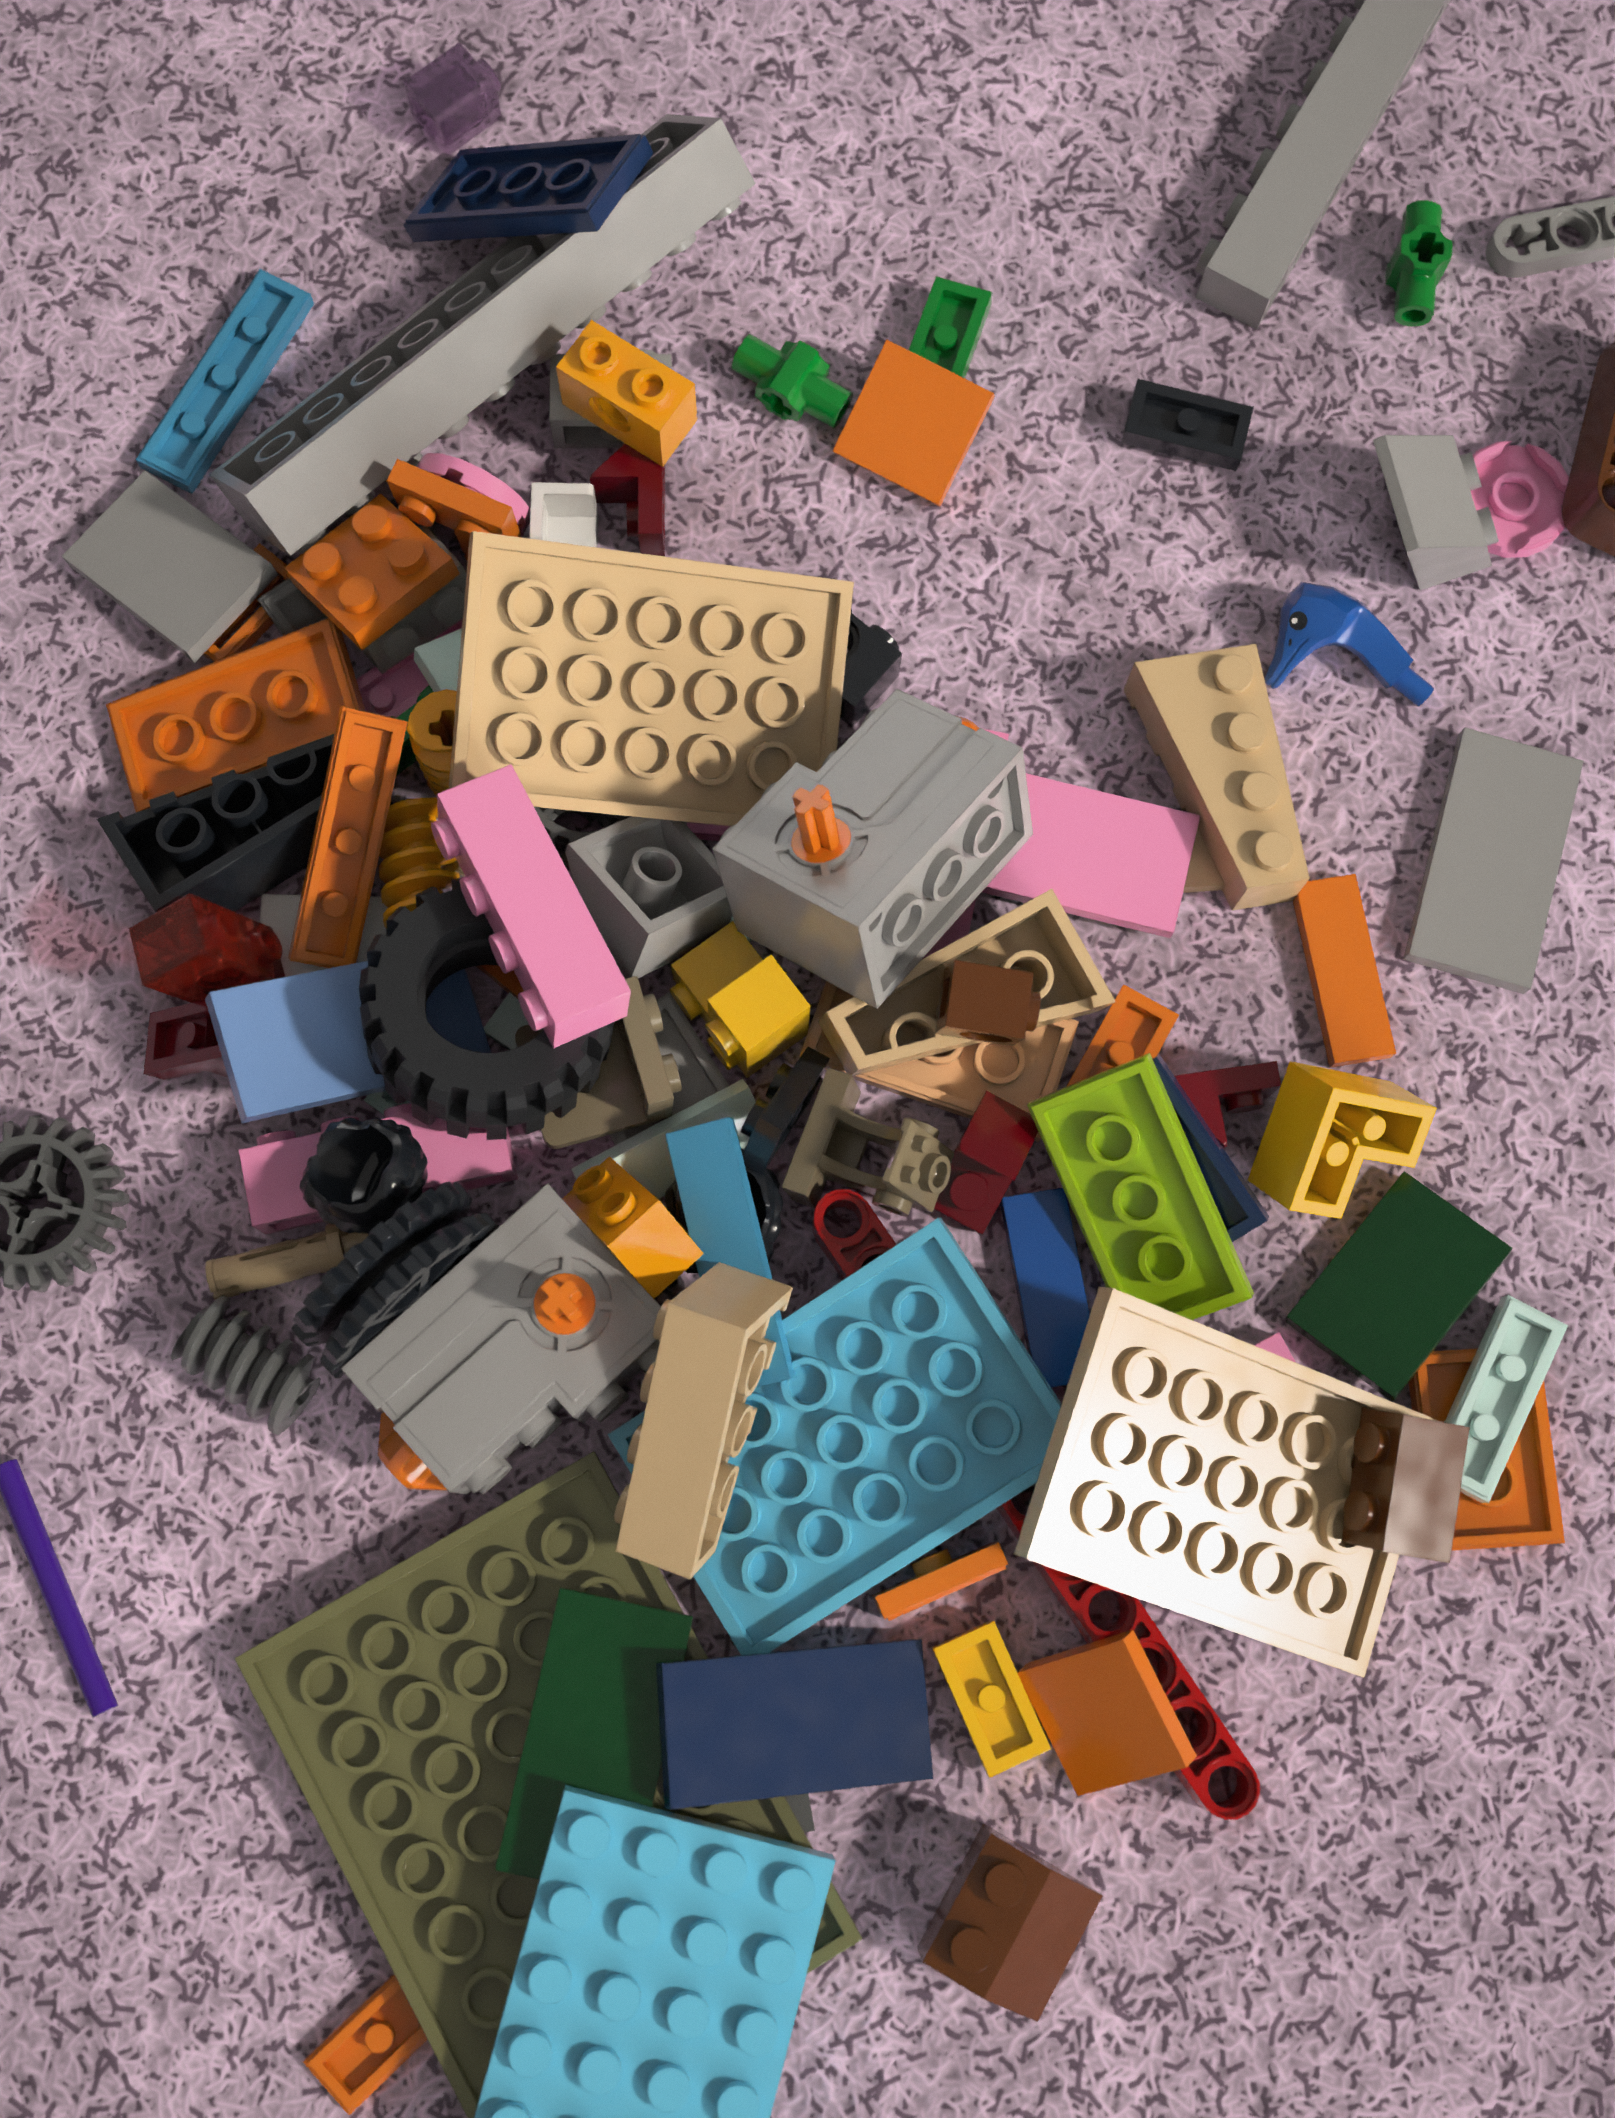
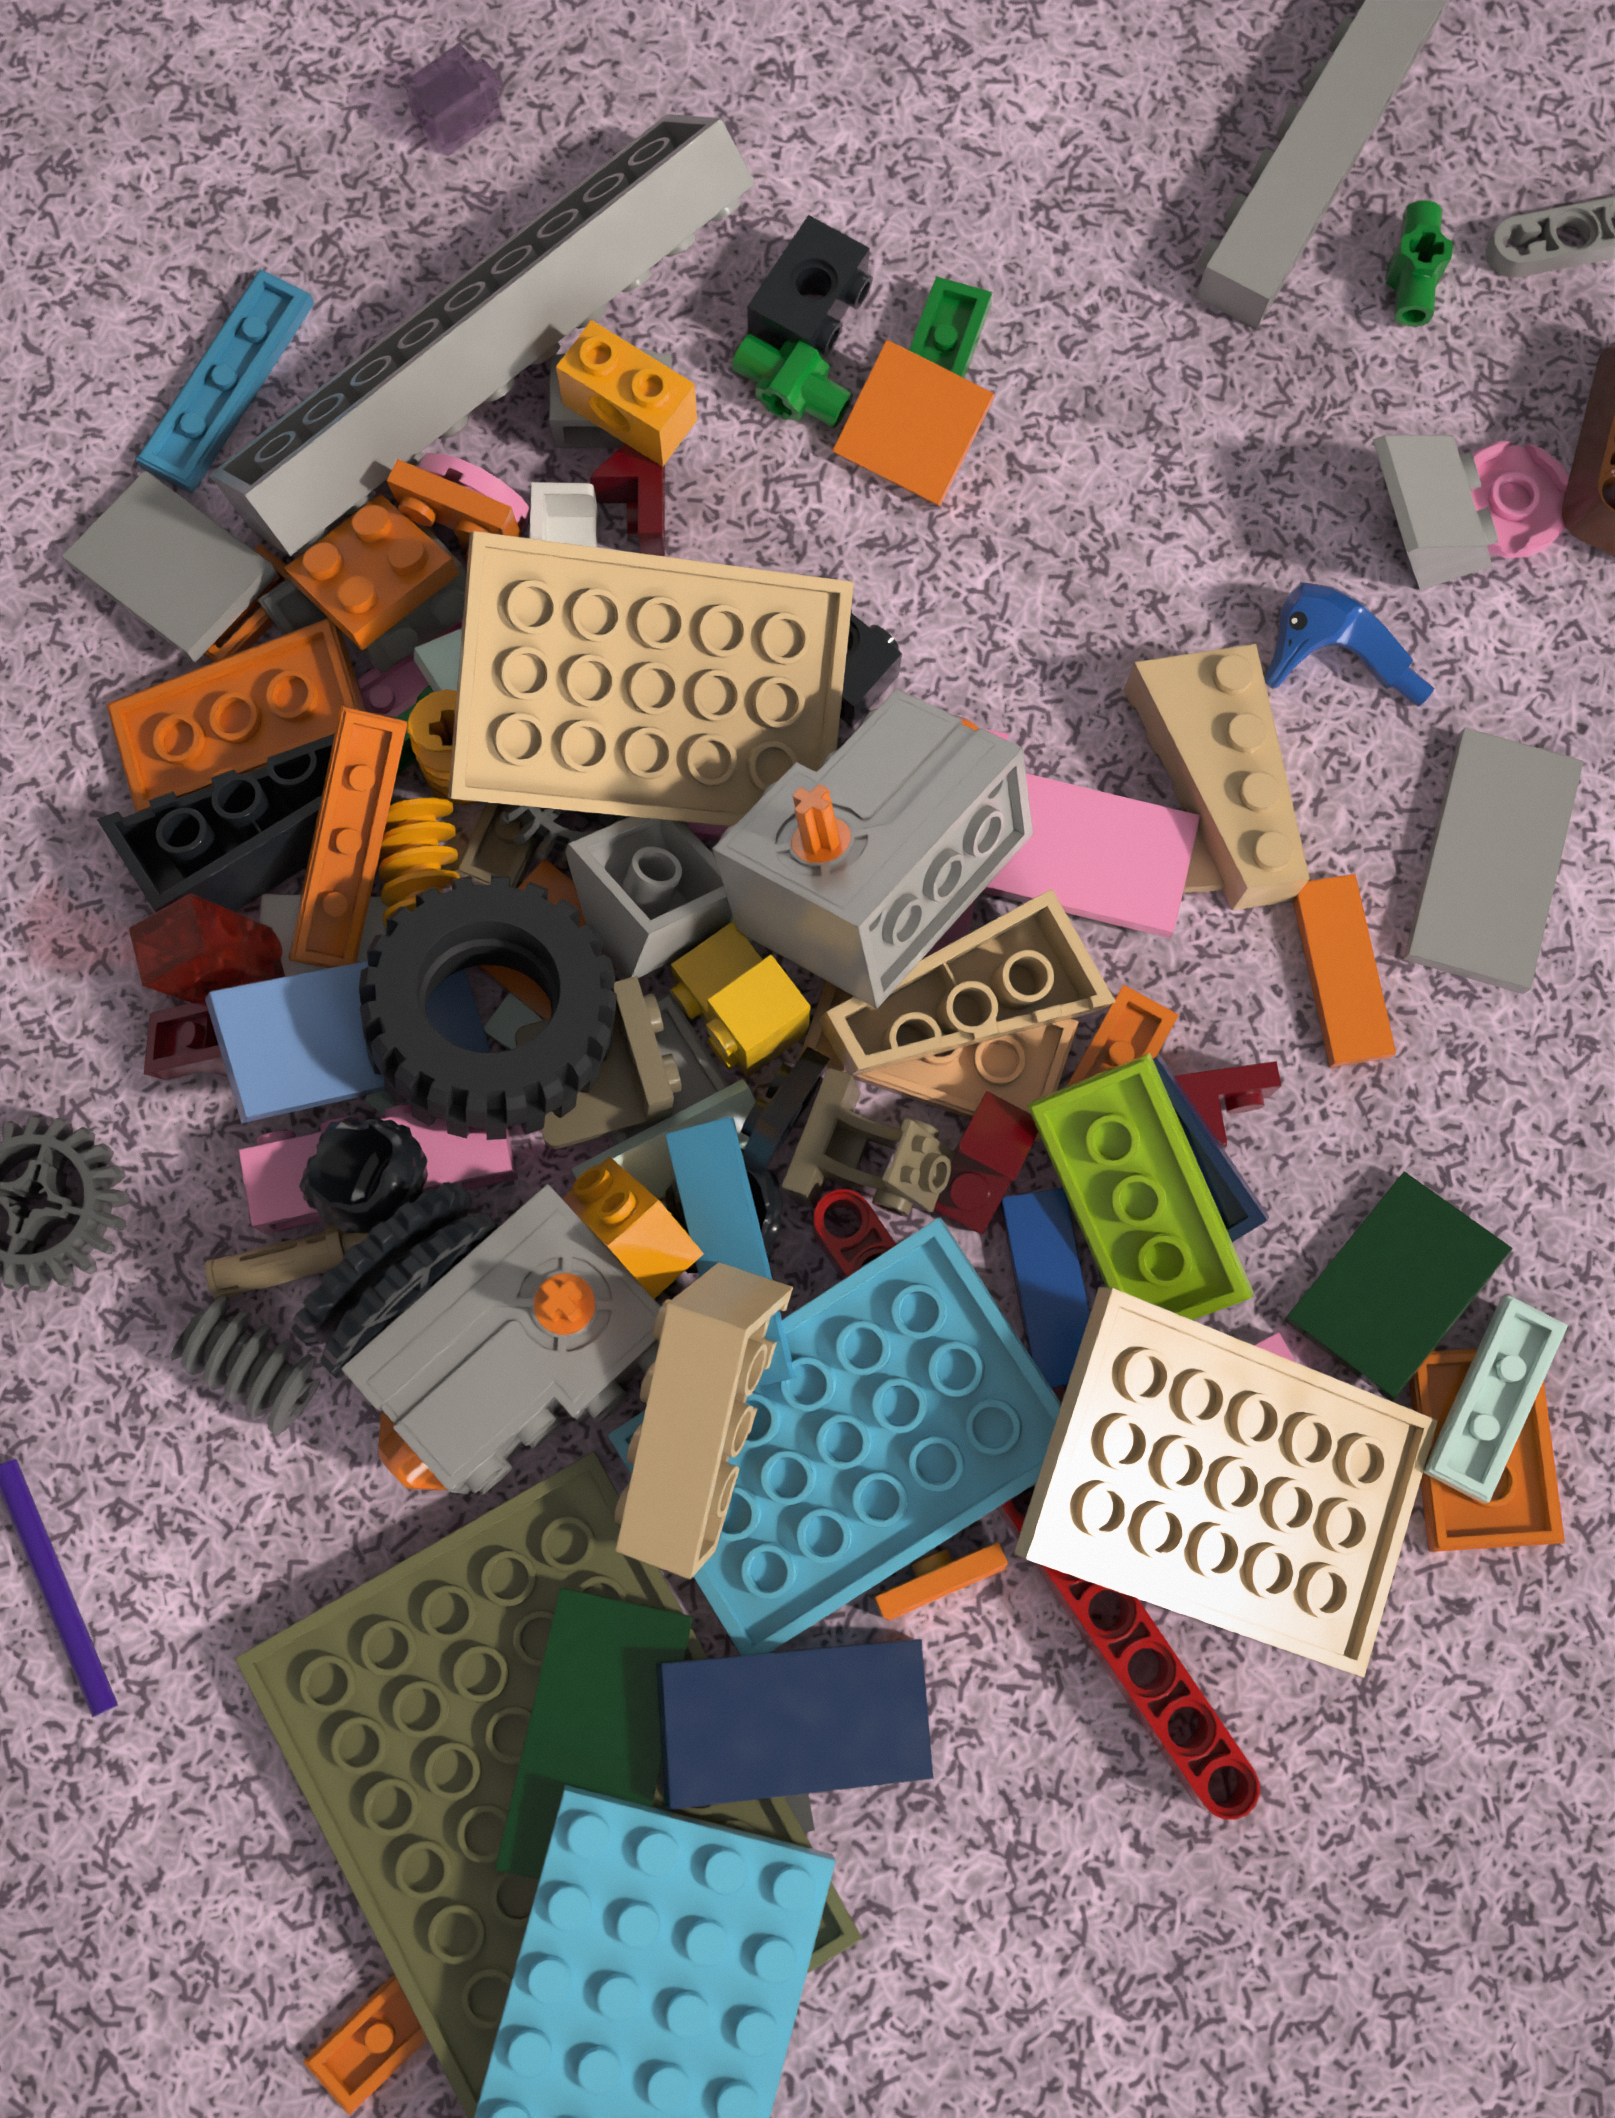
(529, 189): dark blue tile -> none
(531, 906): bright pink brick -> none
(818, 263): none -> black brick
(987, 1003): reddish brown brick -> none
(991, 1698): yellow plate -> none
(1008, 1924): reddish brown slope -> none
(1106, 1714): orange tile -> none
(1187, 424): black plate -> none
(1326, 1128): yellow brick -> none
(1405, 1485): brick -> none

